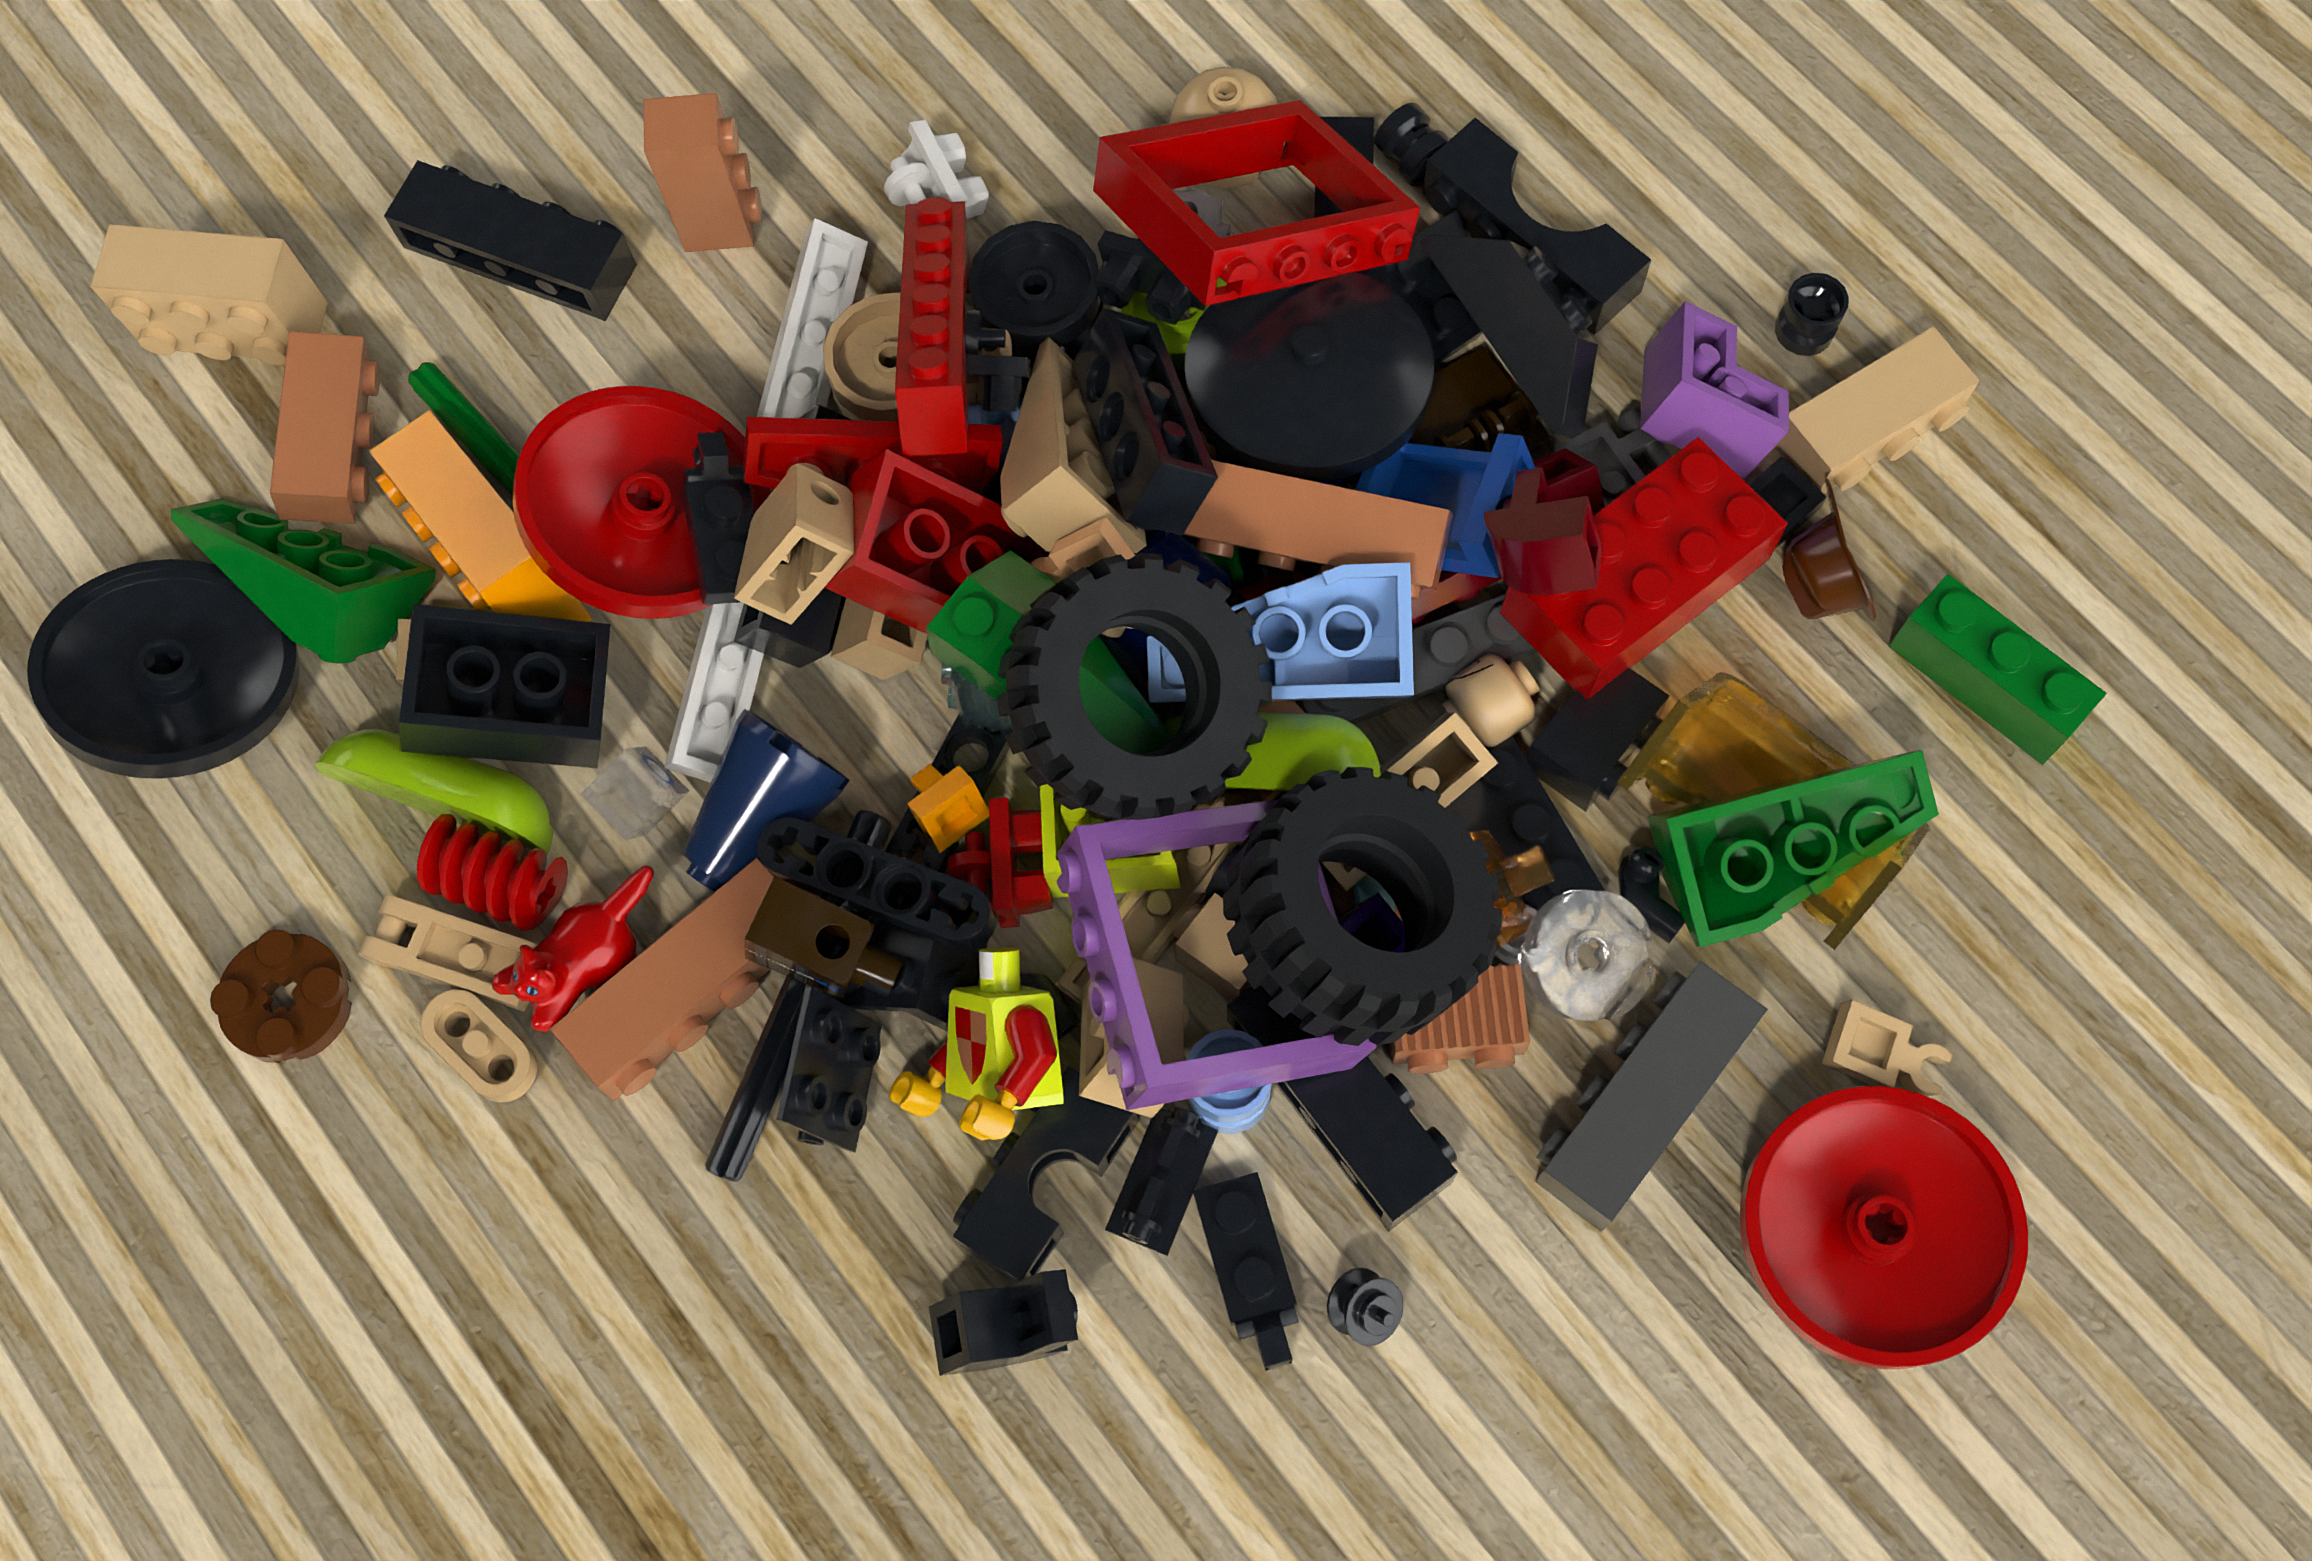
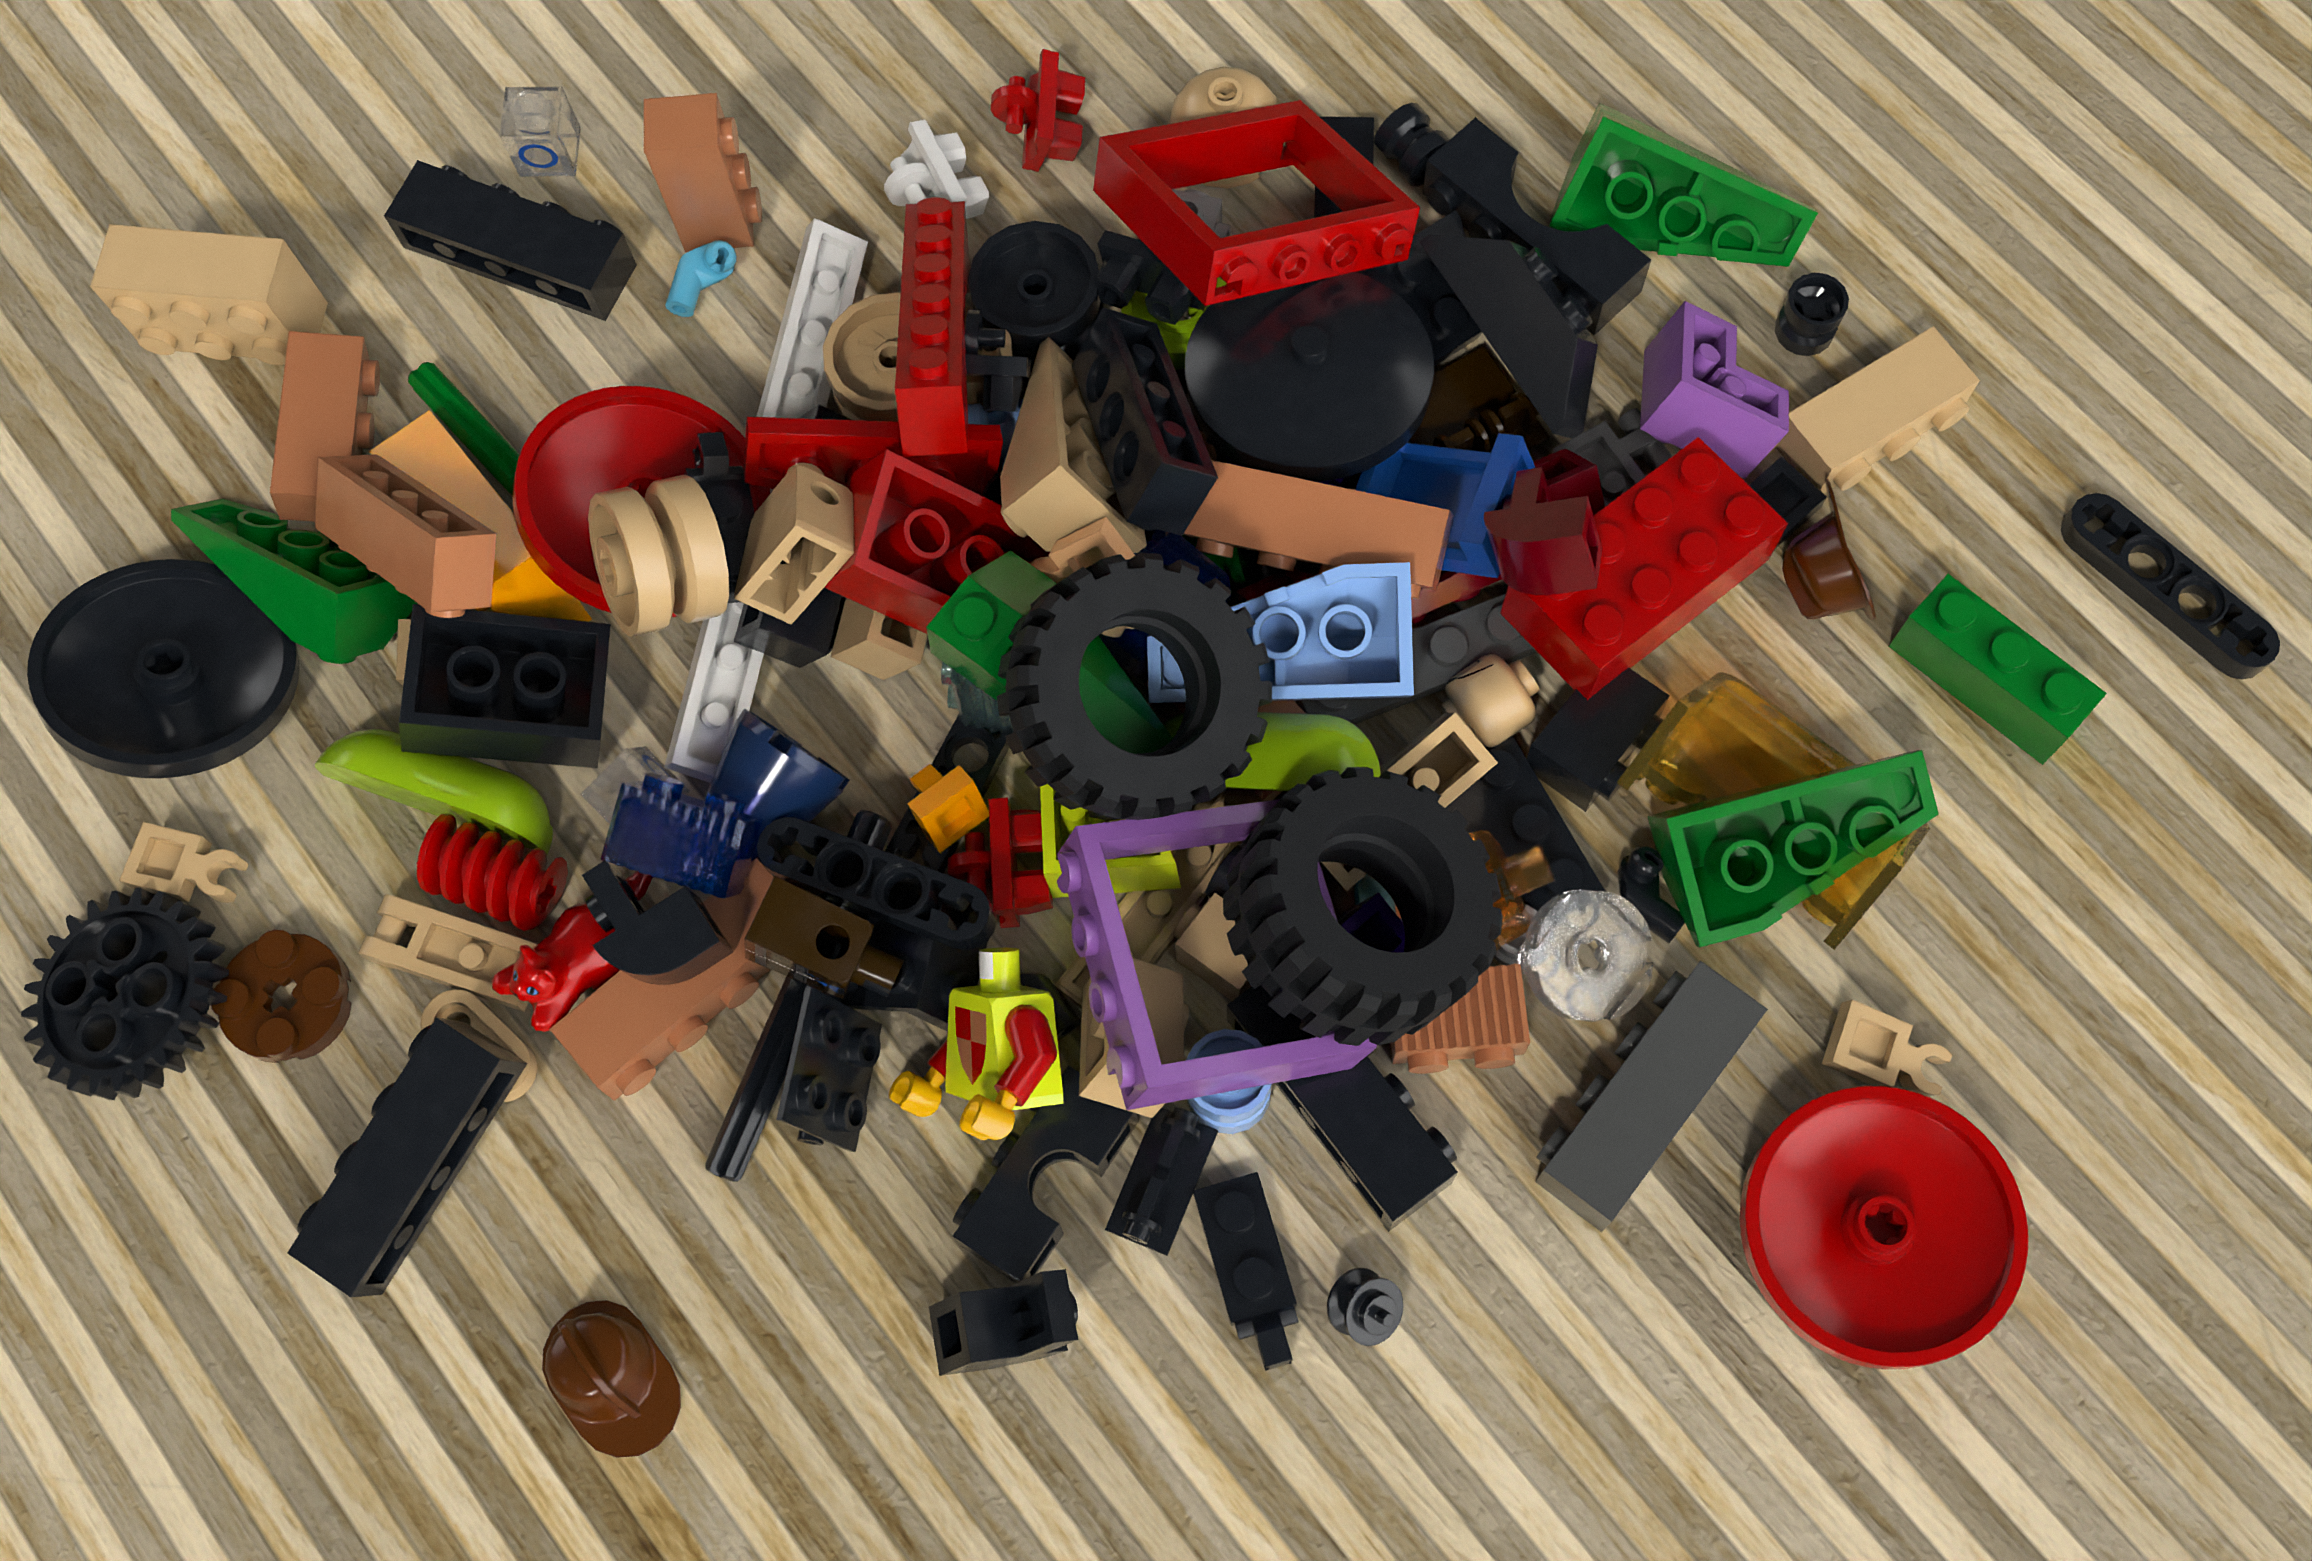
(125, 994): none -> black gear
(178, 862): none -> tan plate
(405, 1157): none -> black brick
(406, 533): none -> nougat brick
(540, 131): none -> clear brick
(611, 1379): none -> reddish brown piece
(654, 945): none -> black brick
(658, 555): none -> tan wheel
(682, 837): none -> clear blue brick
(698, 271): none -> medium azure arm
(1036, 108): none -> red hips
(1674, 197): none -> green wedge
(2161, 593): none -> black beam

